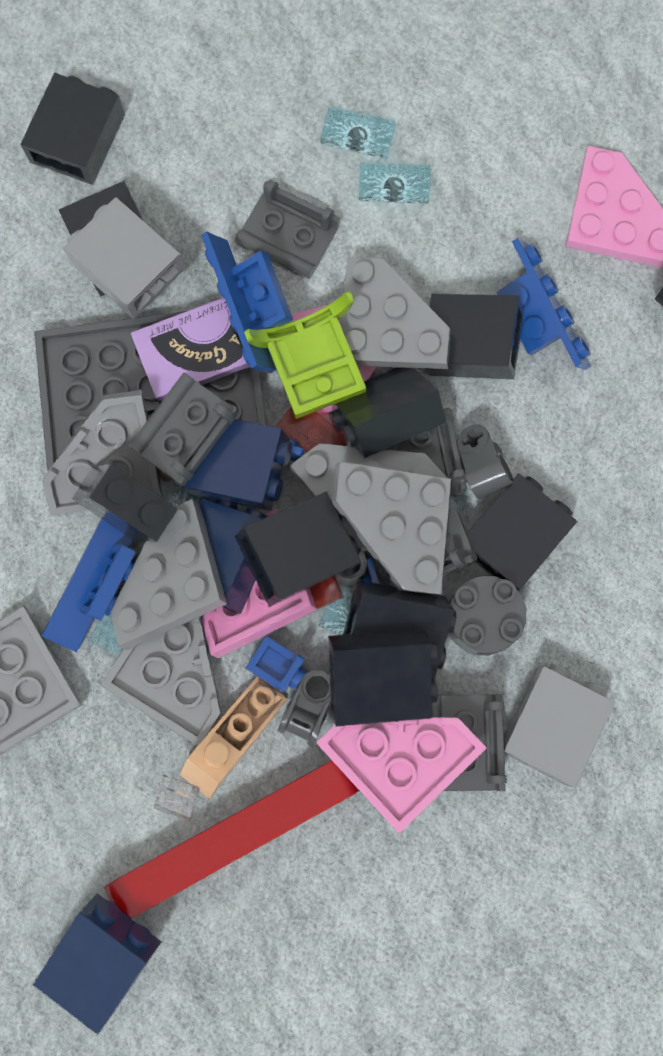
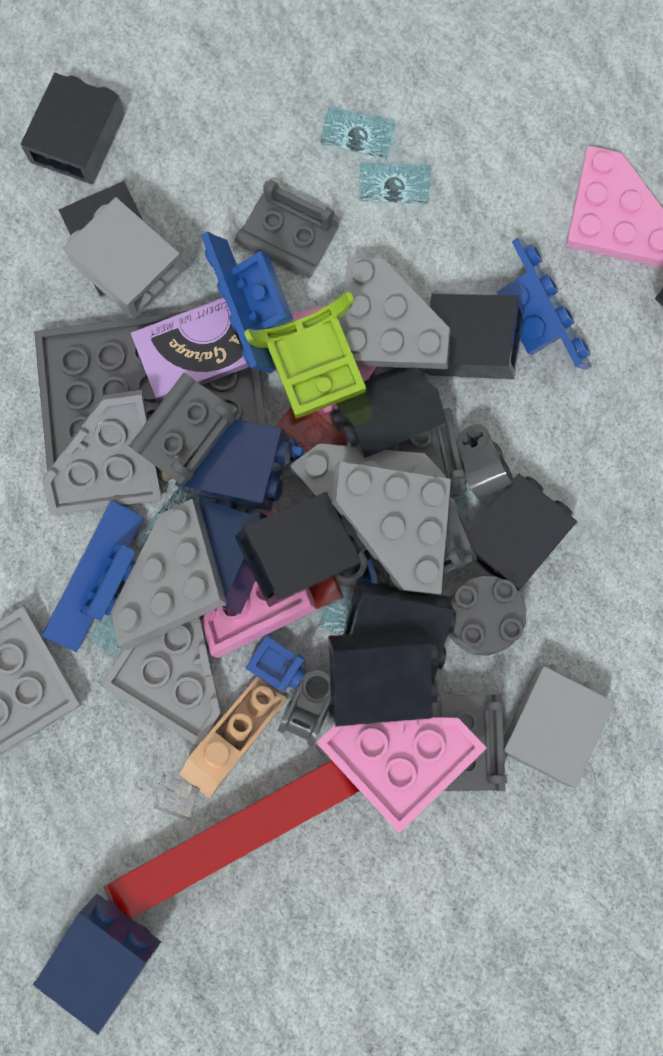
(124, 503): black brick -> none

